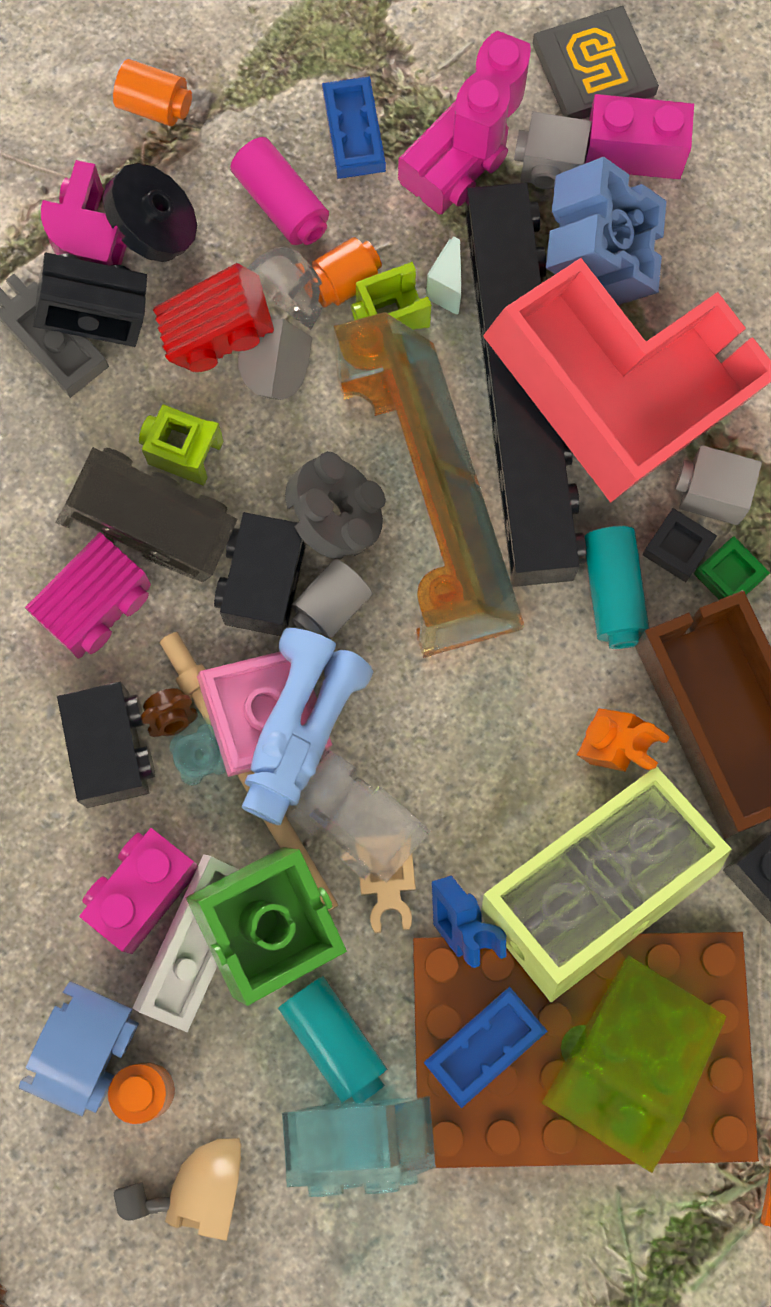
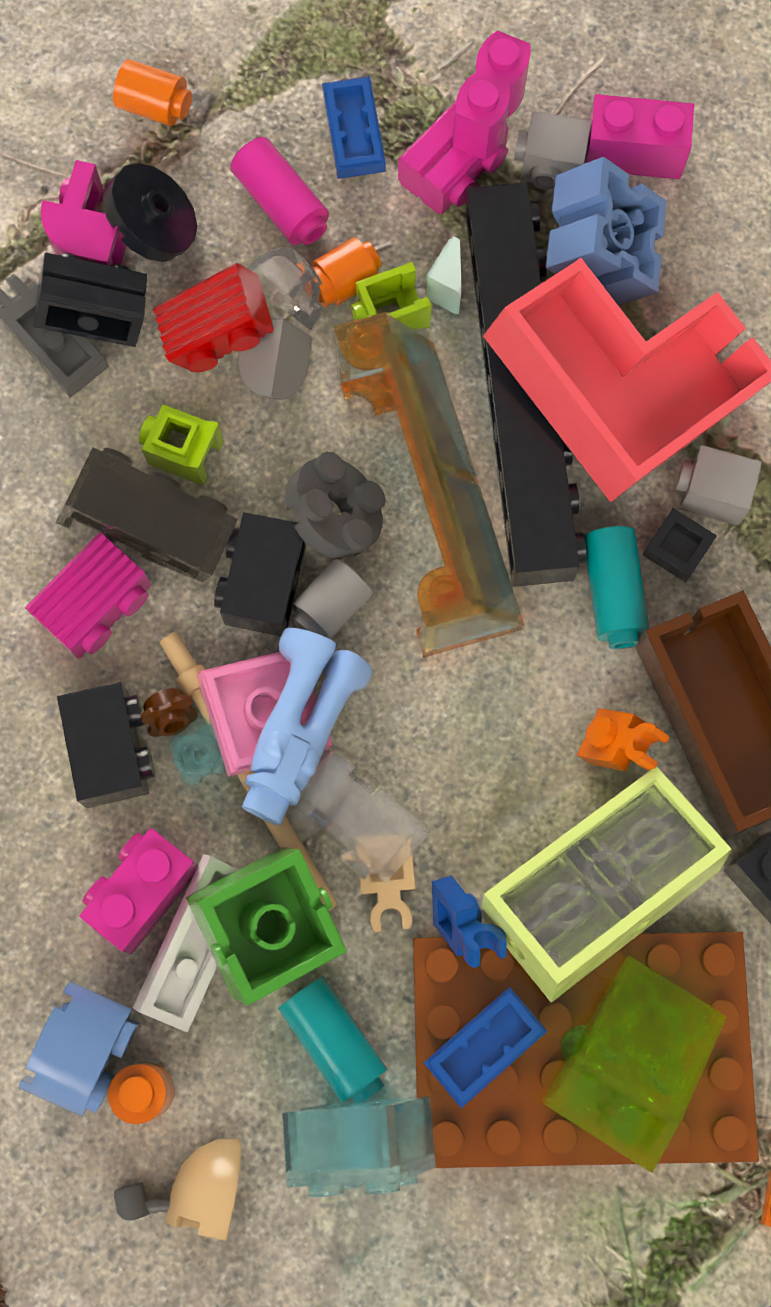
(594, 58): dark grey tile -> none
(731, 570): green tile -> none

